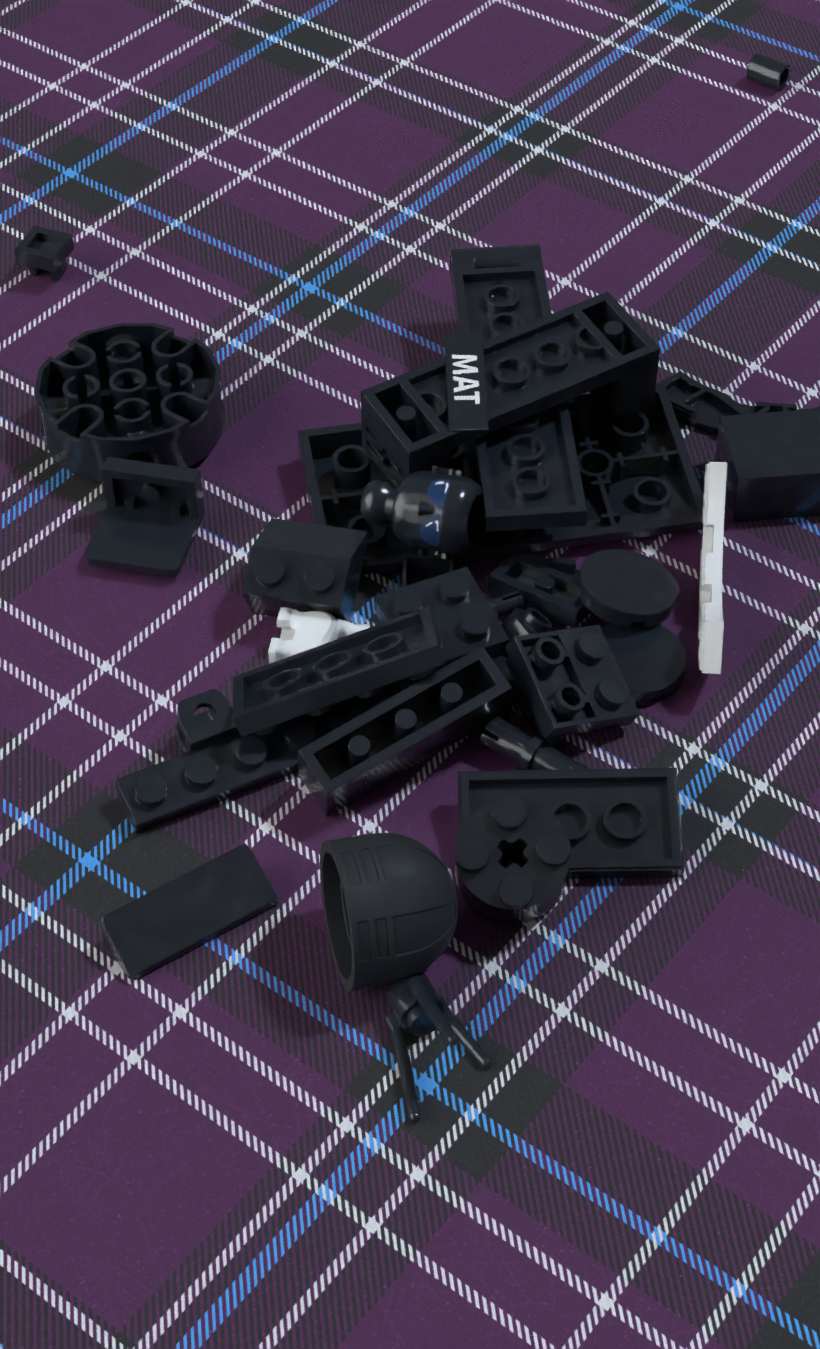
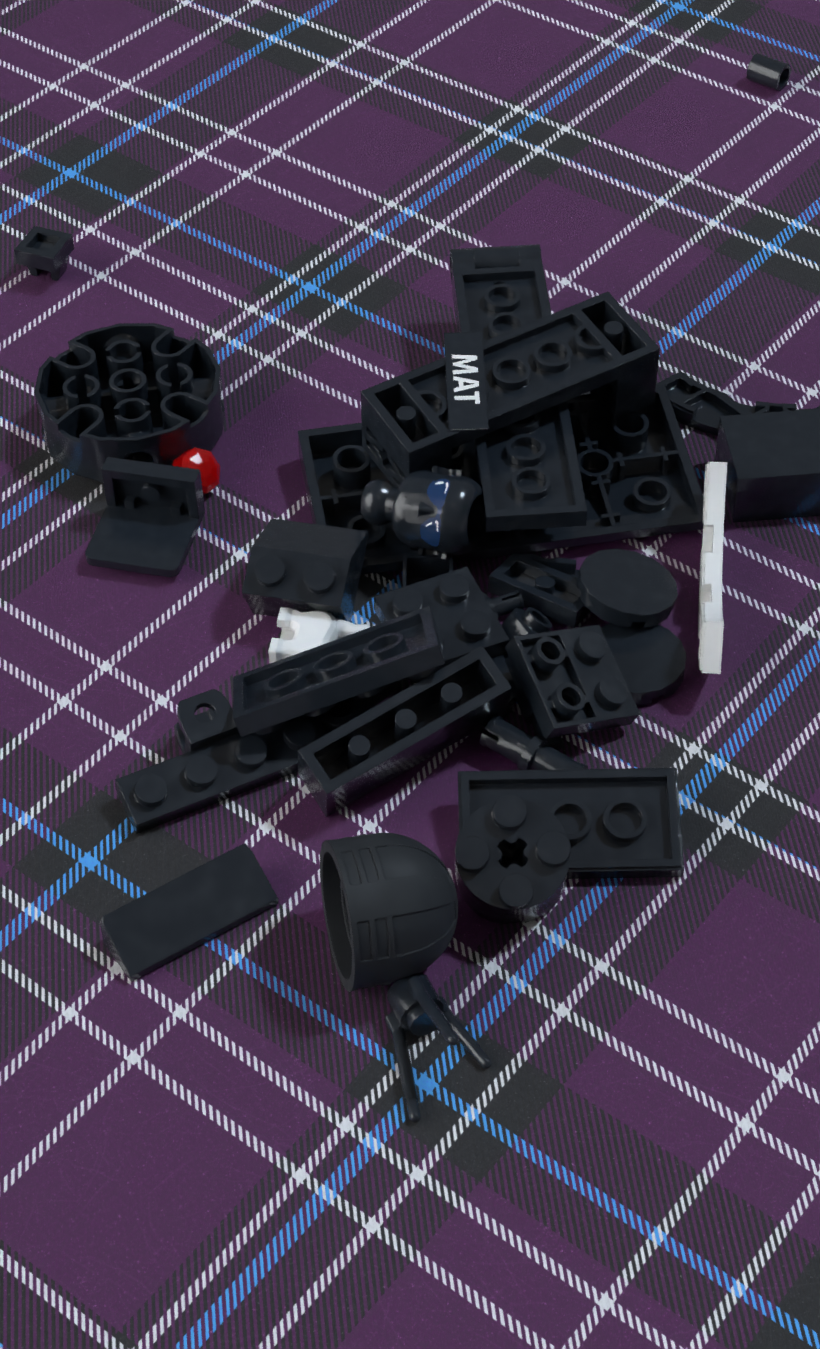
(203, 461): none -> red tile

